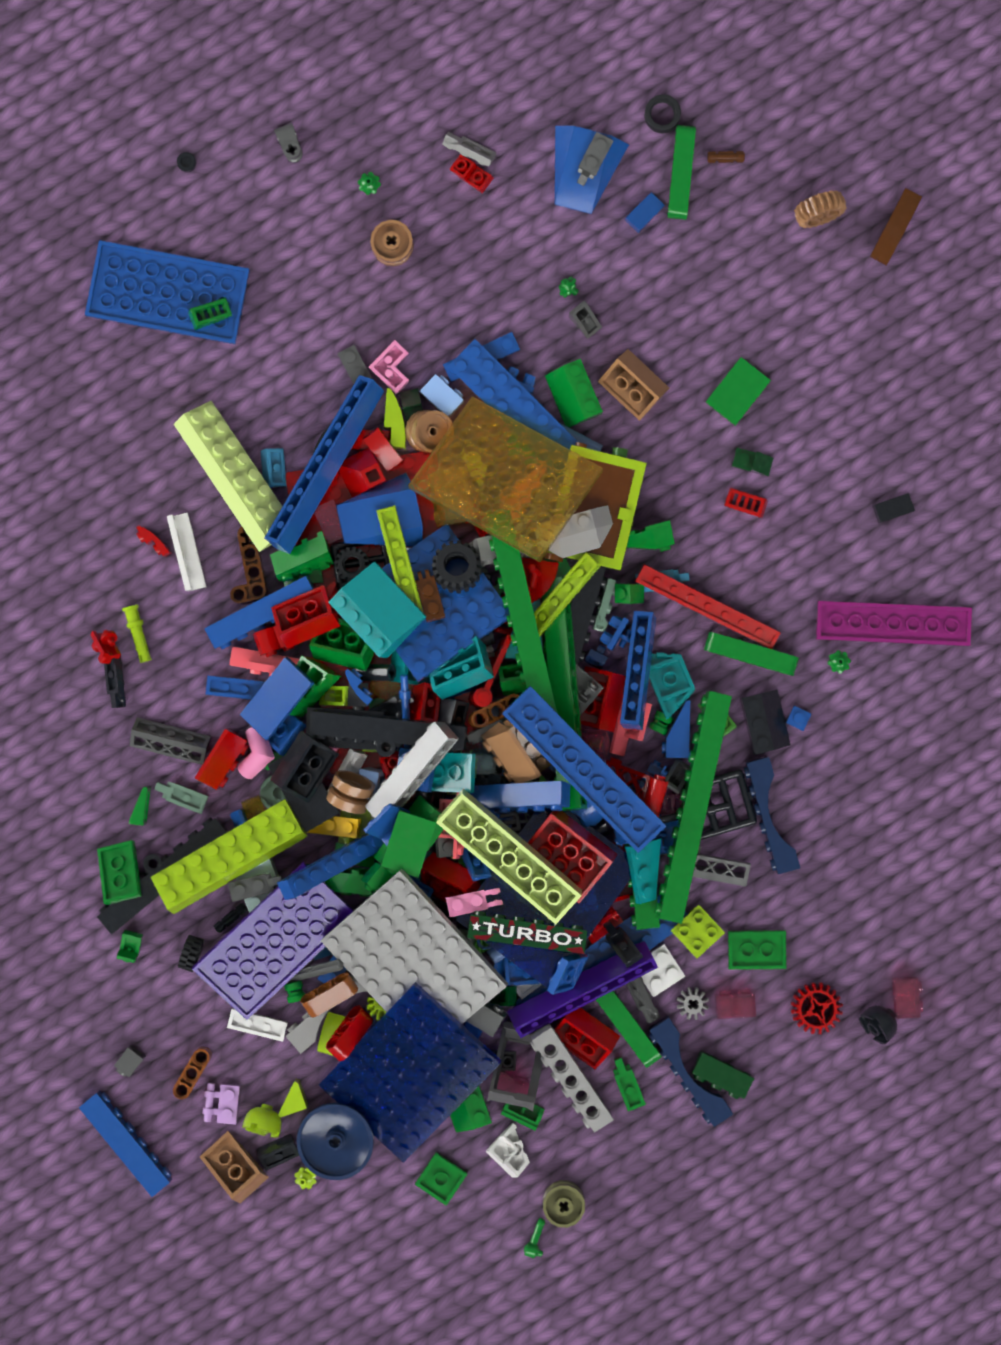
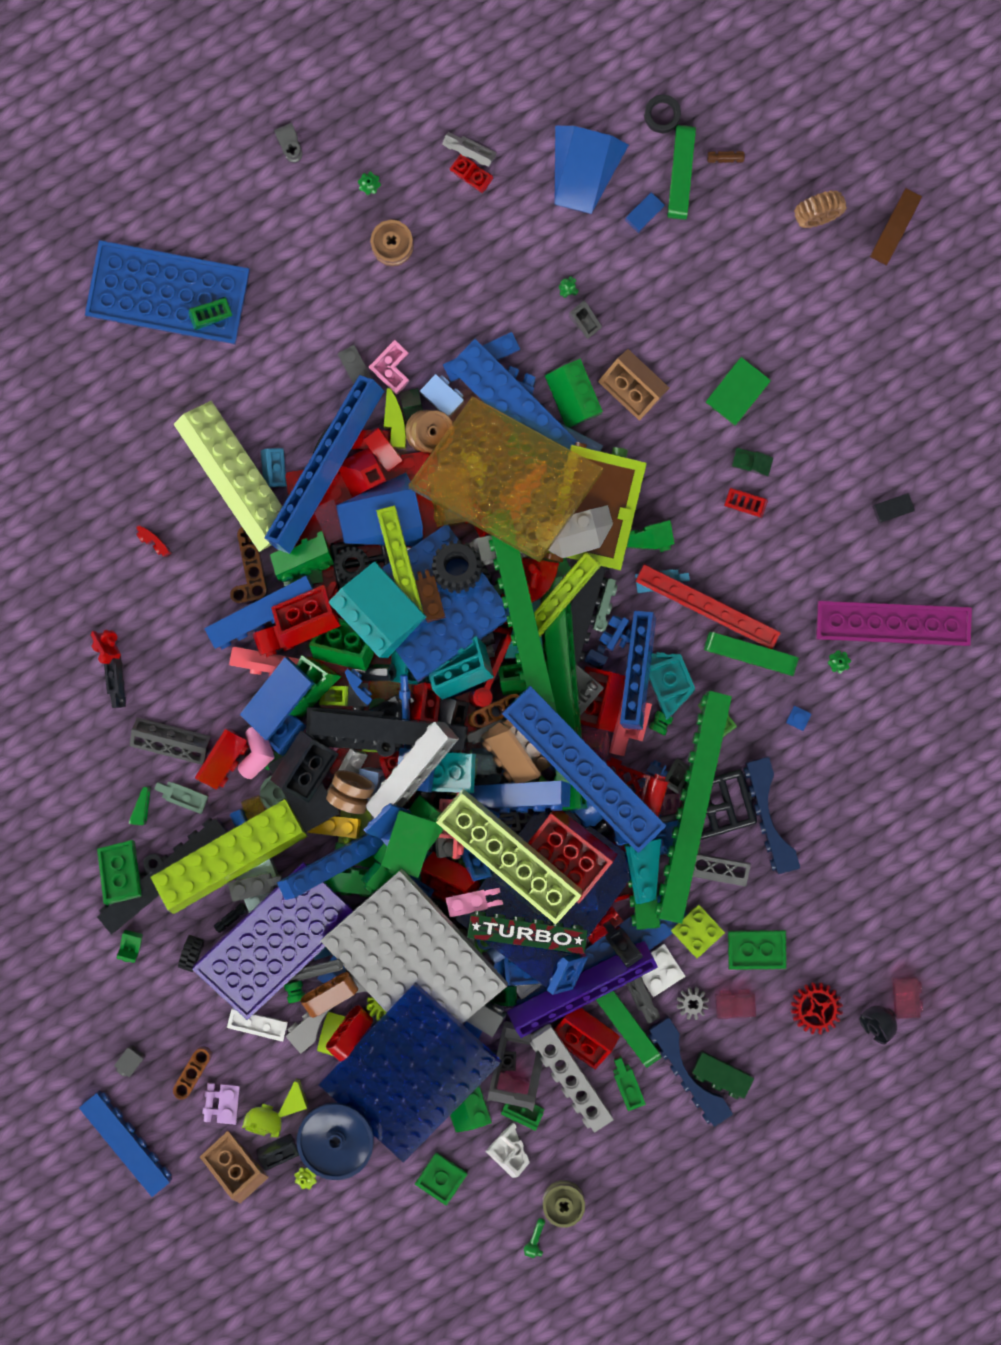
(135, 625): lime pin -> none
(186, 162): black tile -> none
(186, 552): white fence -> none
(232, 687): blue plate -> none
(594, 157): dark grey hinge -> none
(629, 593): green brick -> none
(678, 737): blue slope -> none
(765, 722): black slope -> none

